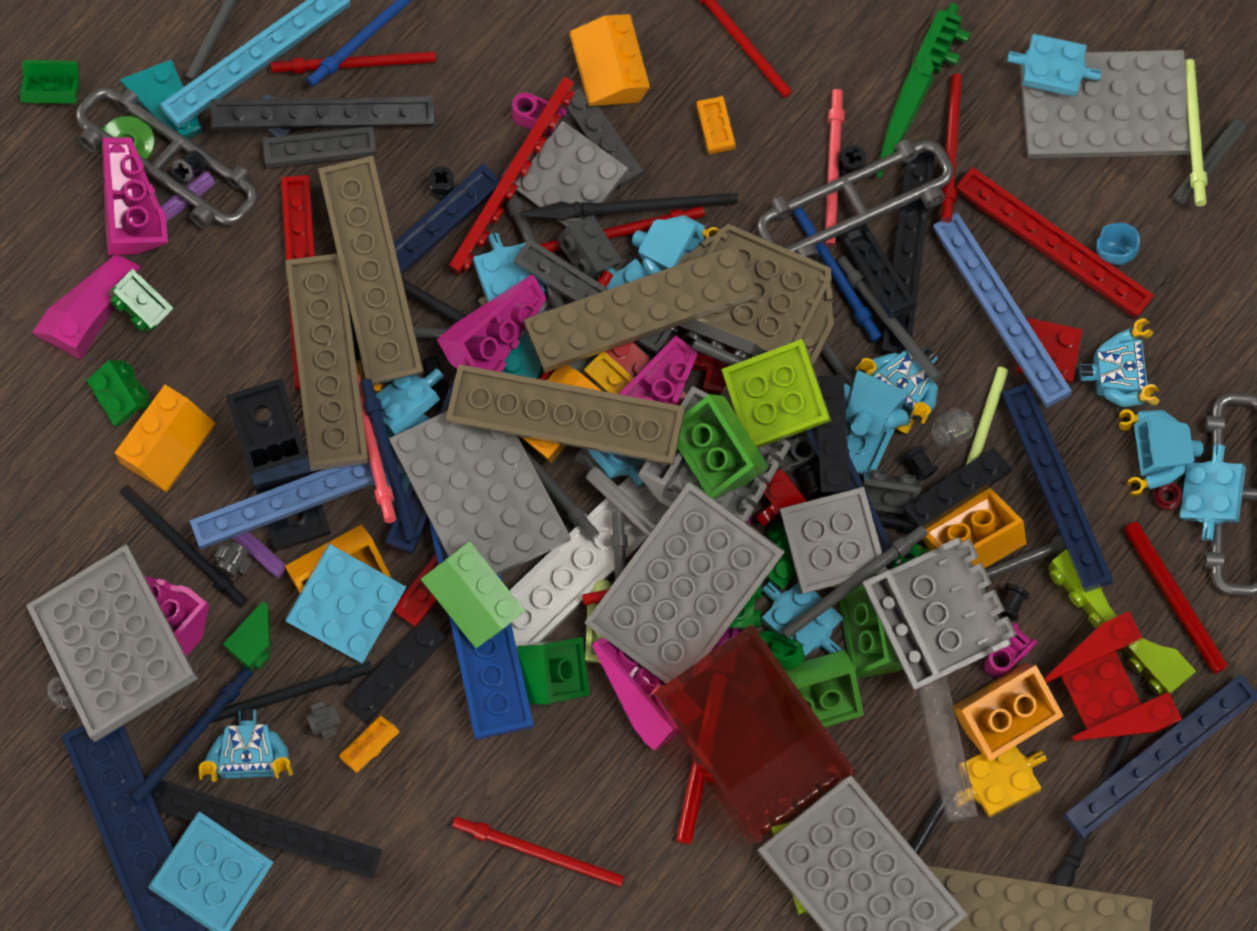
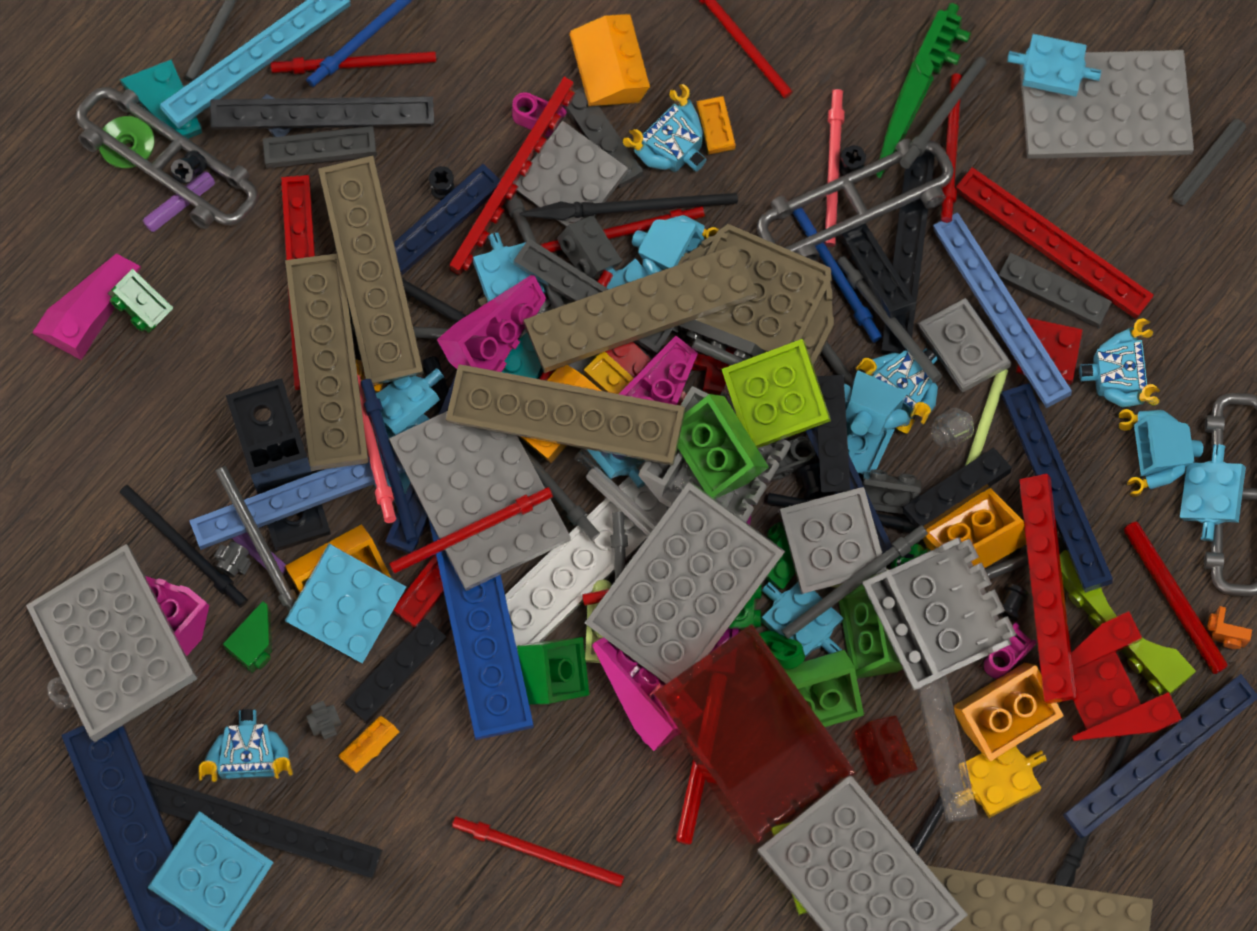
(50, 81): green bracket -> none
(118, 391): green bracket -> none
(131, 208): dark pink wedge -> none
(165, 439): light orange slope -> none
(228, 694): dark blue bar -> none
(287, 596): none -> dark grey bar
(342, 675): black bar -> none
(472, 594): bright green slope -> none
(522, 505): none -> red bar
(672, 138): none -> torso
(781, 494): red plate -> none
(885, 749): none -> clear red bracket
(920, 143): none -> dark grey bar
(920, 463): black bush -> none
(964, 345): none -> light grey tile
(1047, 589): none -> red plate
(1054, 290): none -> dark grey plate
(1118, 243): dark azure hair -> none
(1174, 491): dark red plate -> none
(1198, 176): yellowish green bar -> none
(1230, 635): none -> orange bracket

